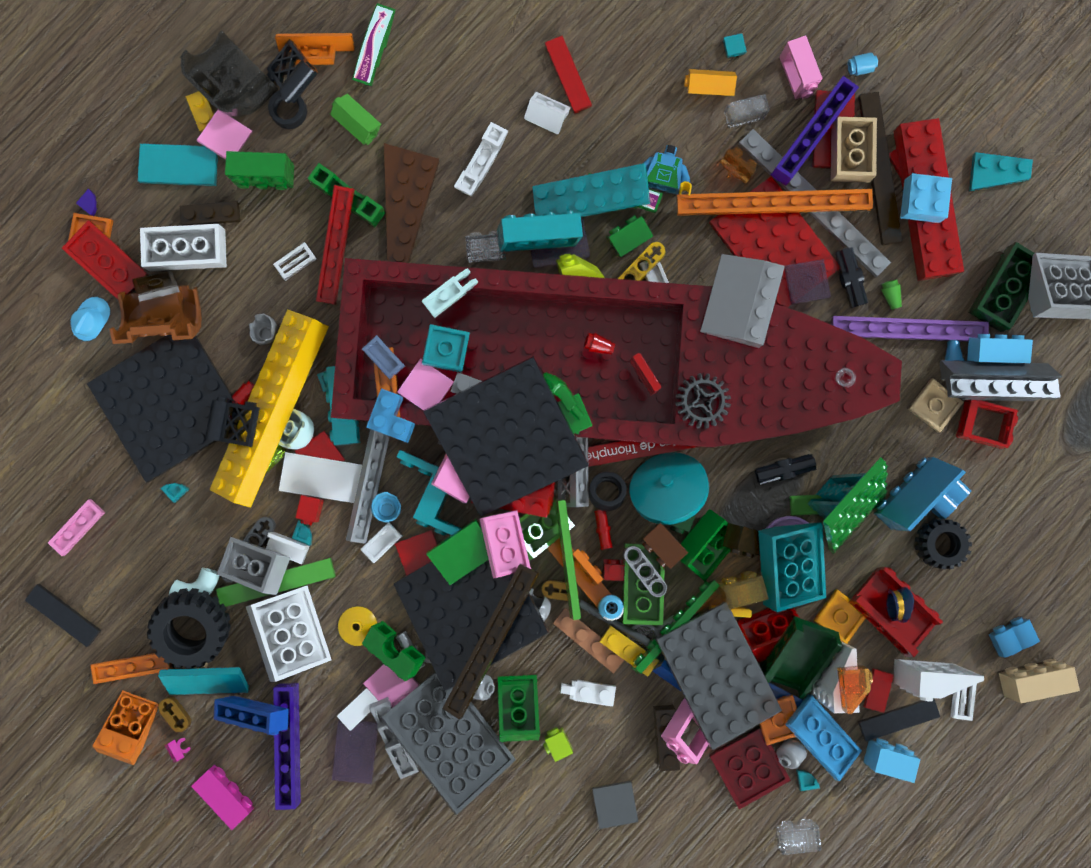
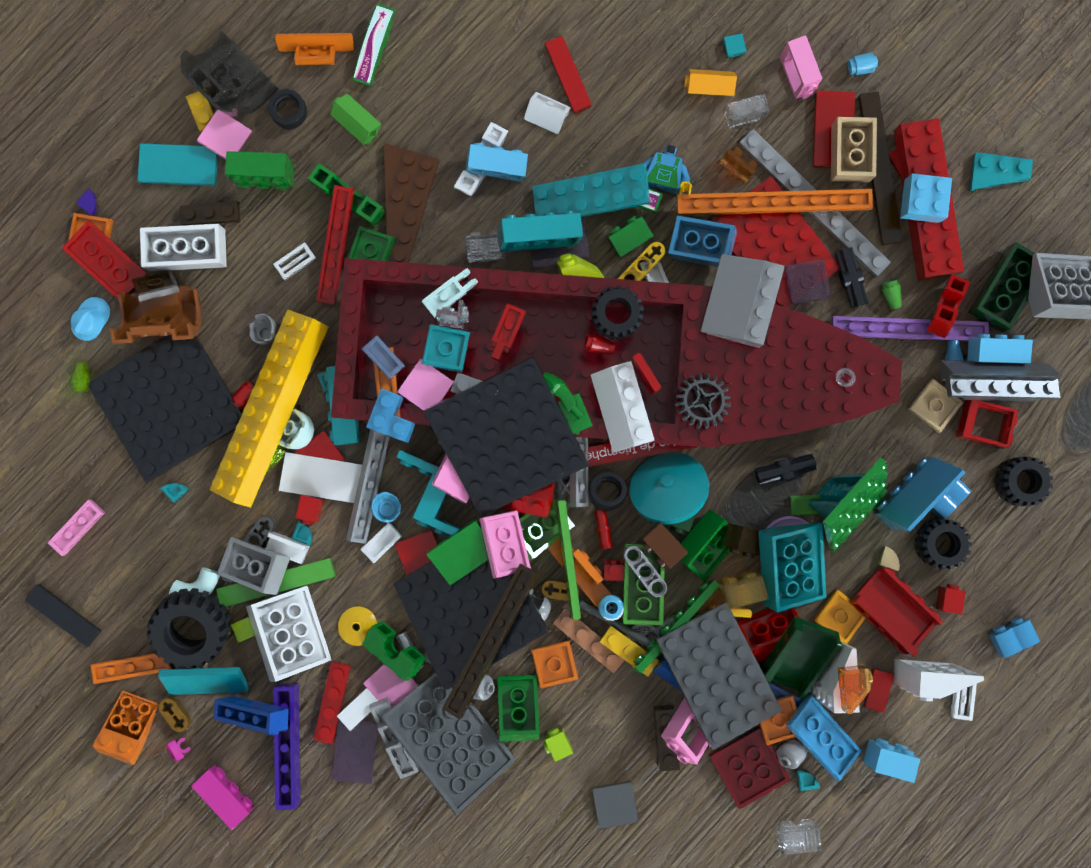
(80, 379): none -> clear neon green cone
(221, 421): black piece -> none
(243, 629): none -> lime tile
(297, 78): black piece -> none
(332, 702): none -> red plate
(371, 245): none -> green tile
(450, 318): none -> clear bracket
(496, 162): none -> medium azure brick
(506, 330): none -> red hinge
(554, 664): none -> orange tile
(590, 692): white hinge -> none
(621, 296): none -> black tyre
(622, 407): none -> white slope
(701, 241): none -> dark azure brick
(814, 131): dark purple brick -> none
(889, 559): none -> tan tile
(898, 719): black tile -> none
(900, 604): dark blue piece -> none
(946, 308): none -> red arch
(950, 599): none -> red brick
(1038, 477): none -> black tyre
(1038, 681): tan brick -> none

